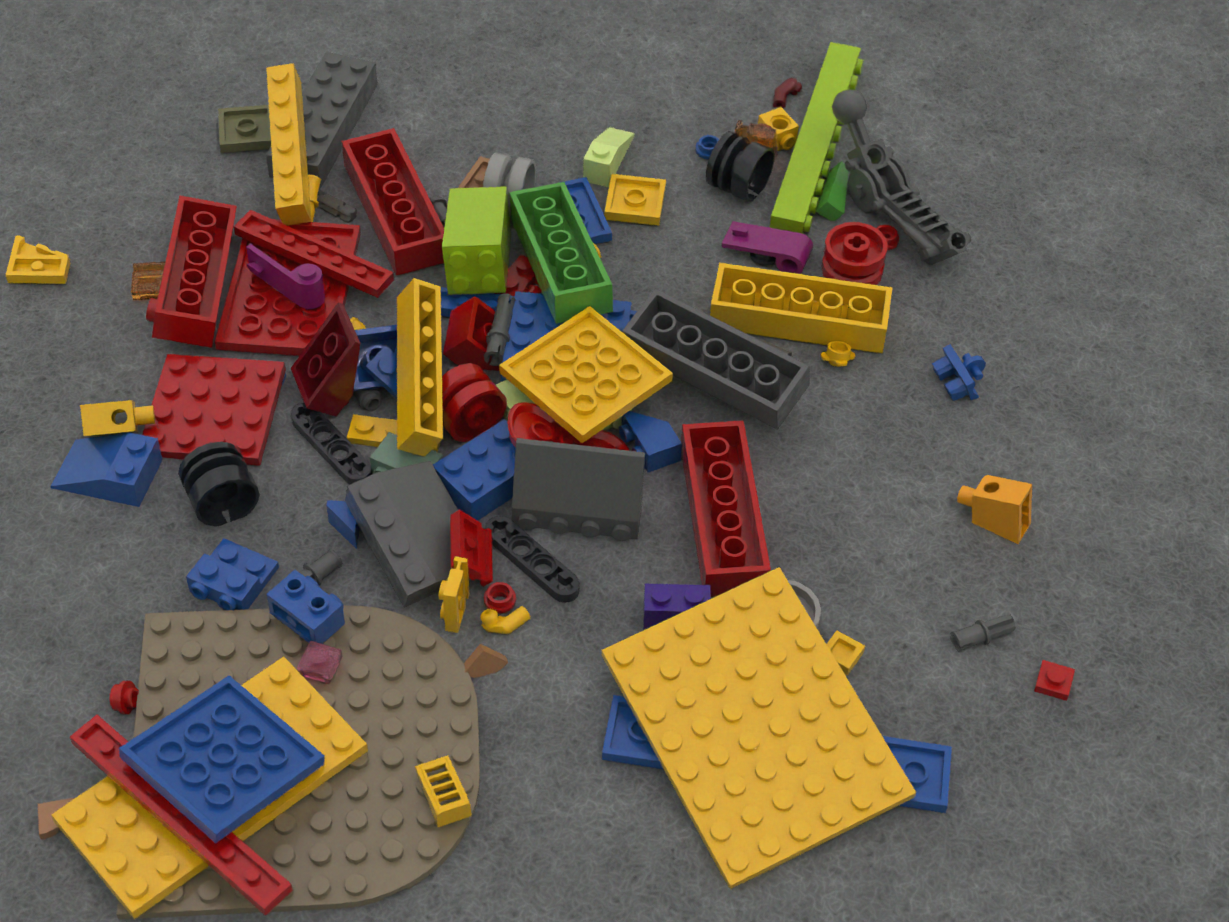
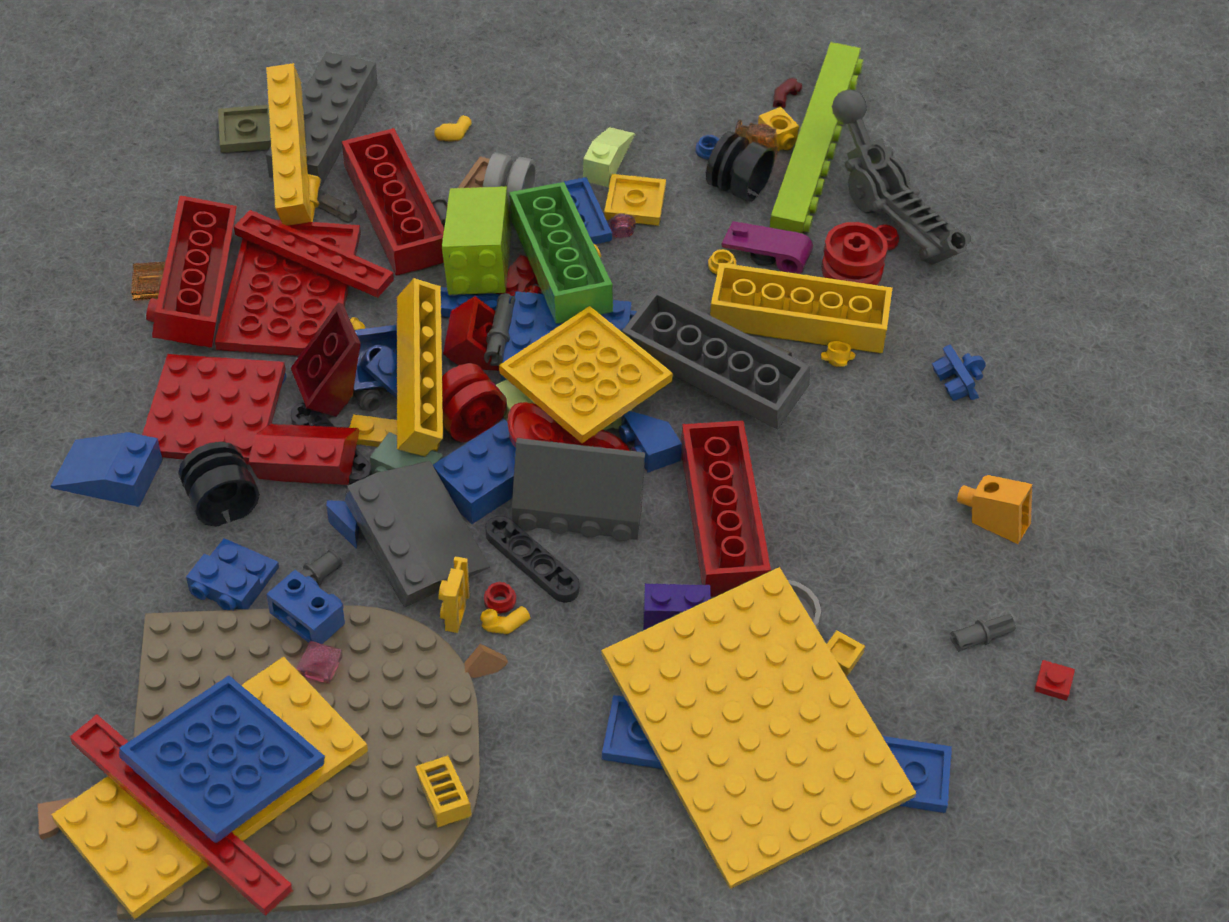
(36, 264): yellow wing -> none
(100, 420): yellow torso -> none
(124, 697): red plate -> none
(301, 285): magenta door -> none
(304, 453): none -> red slope
(453, 132): none -> yellow arm
(474, 543): red plate -> none
(622, 225): none -> clear pink plate
(720, 256): none -> yellow plate
(834, 193): bright green piece -> none

